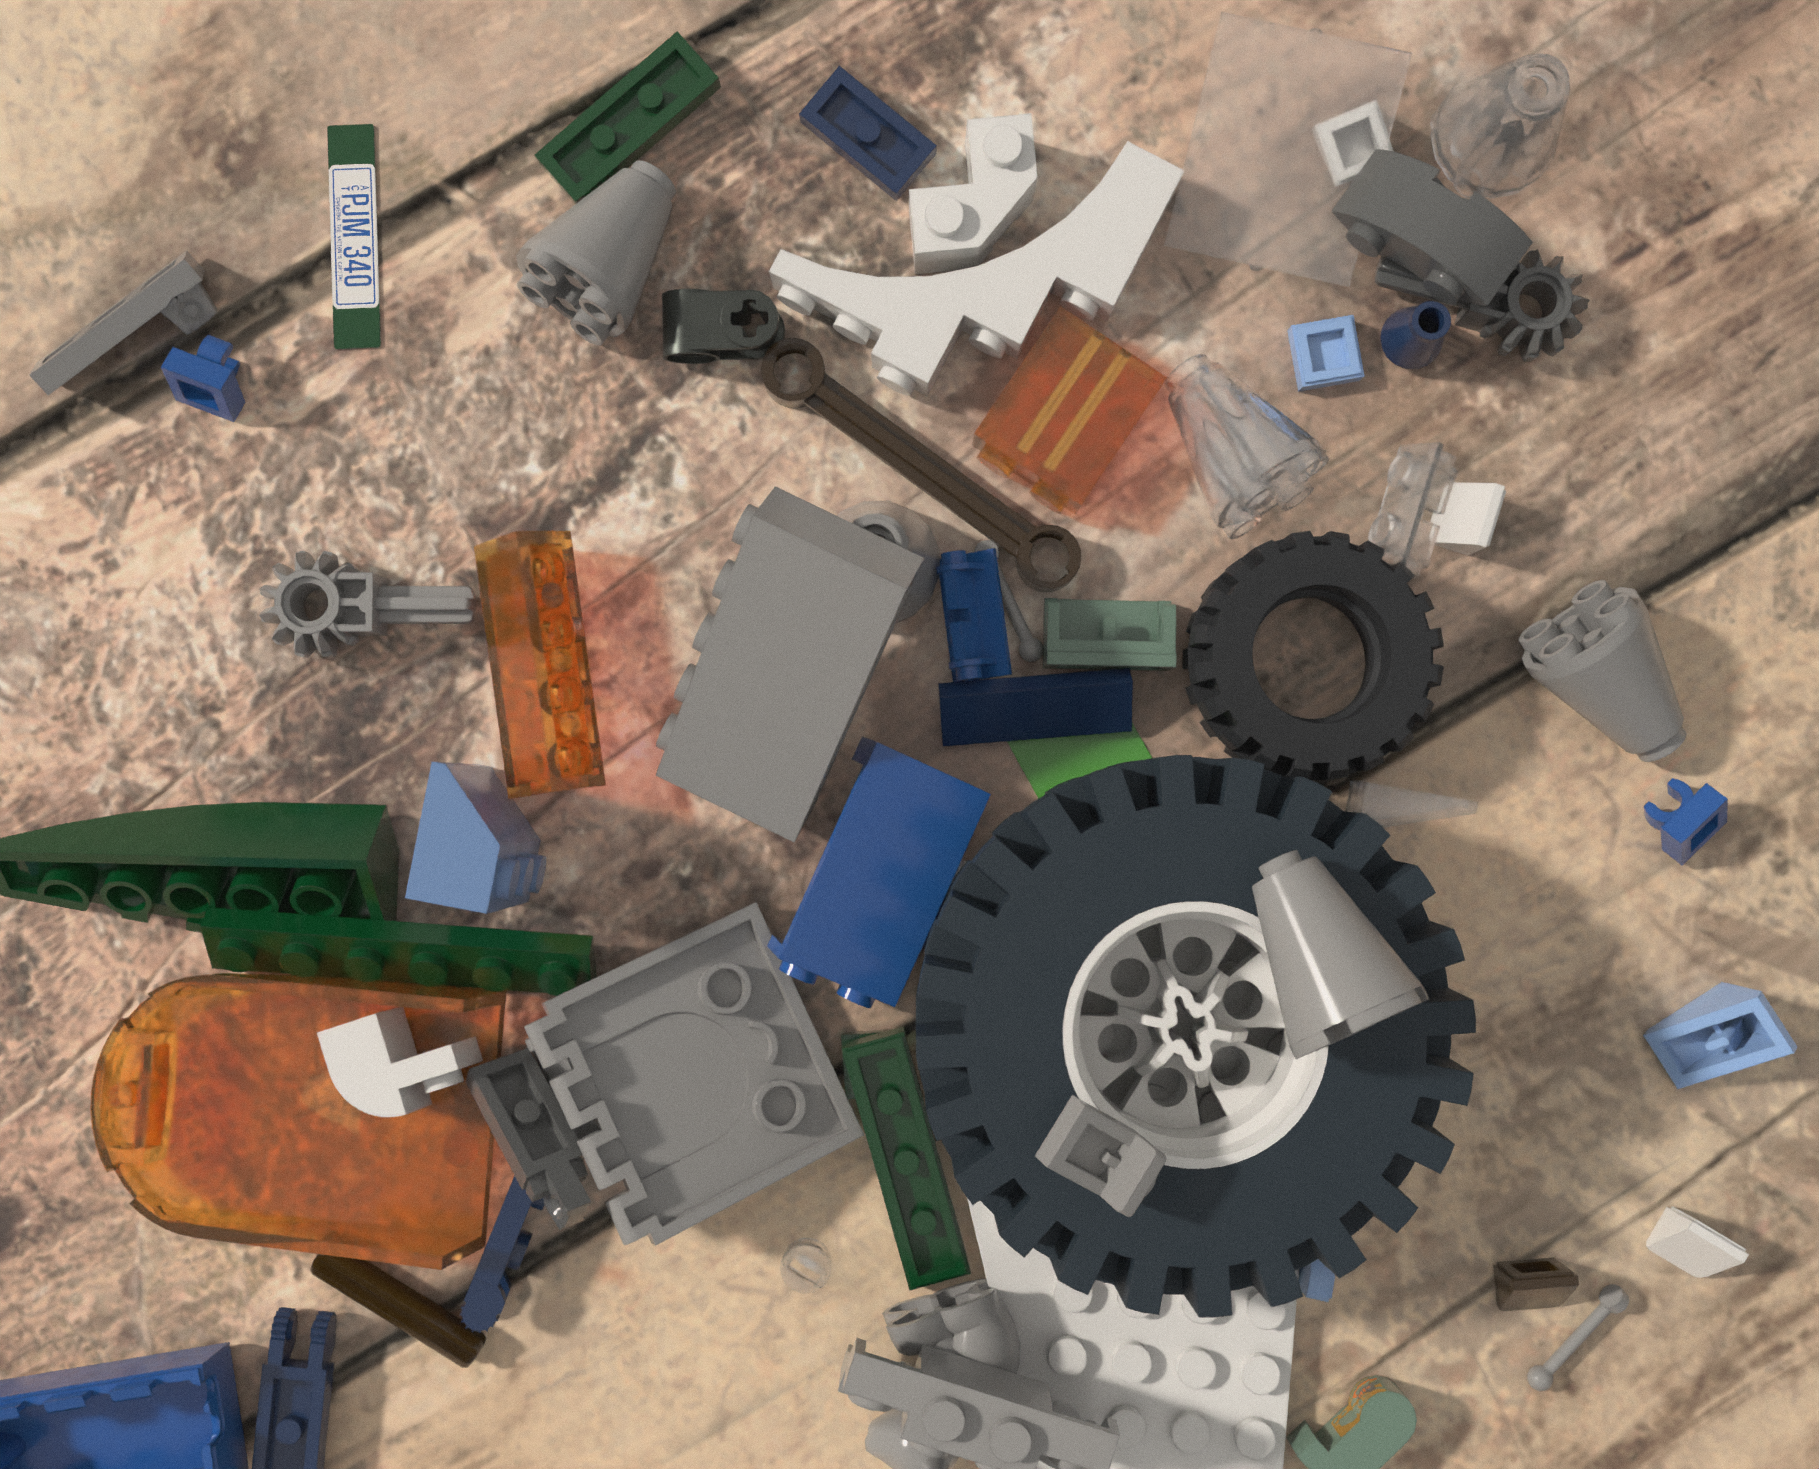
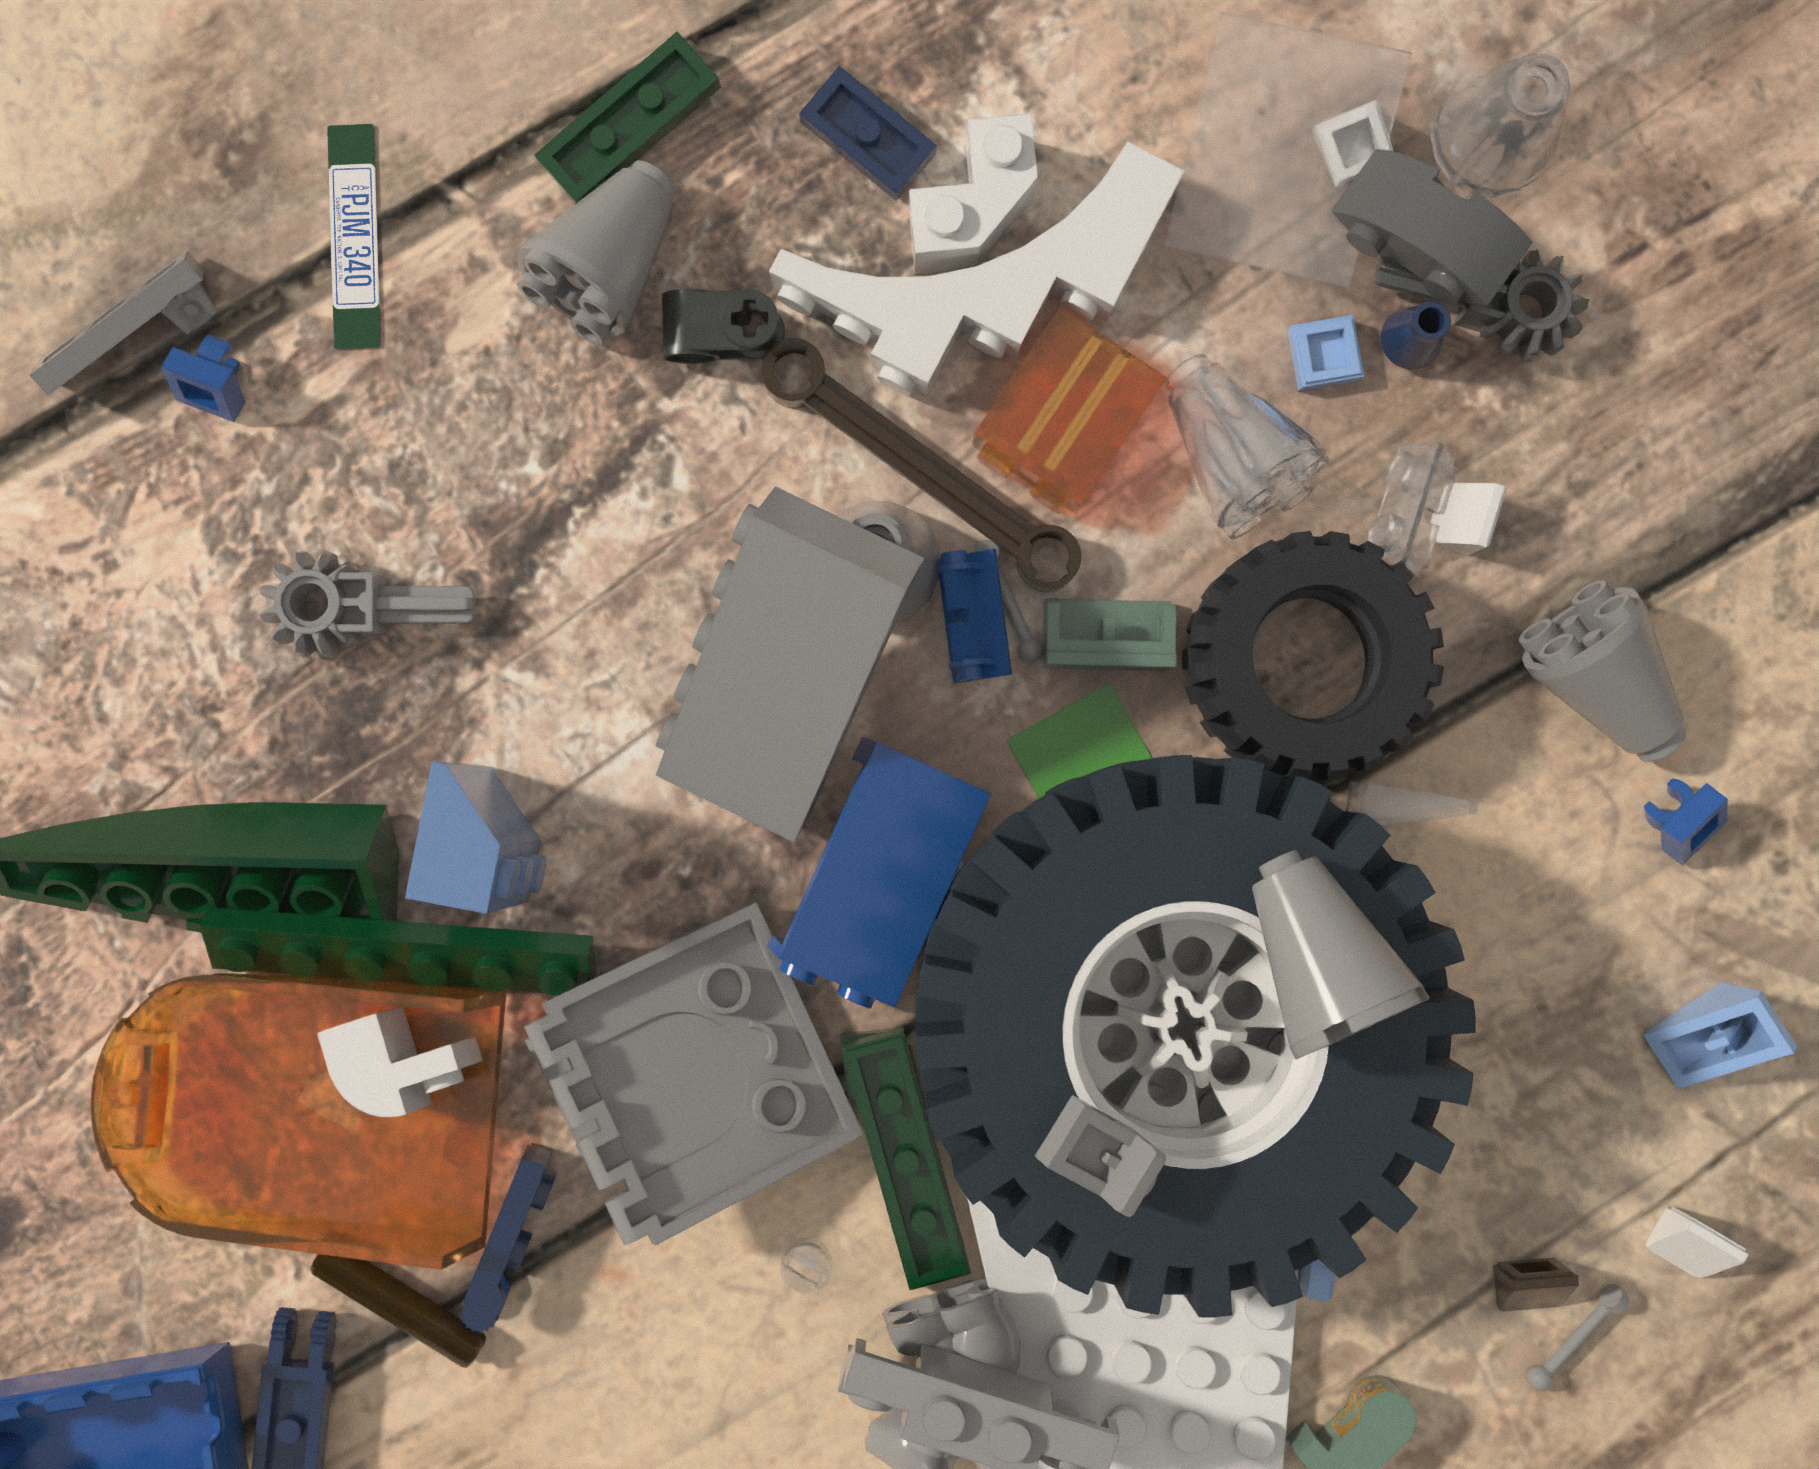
(532, 1133): dark grey hinge -> none
(539, 663): clear orange brick -> none
(1036, 707): dark blue tile -> none

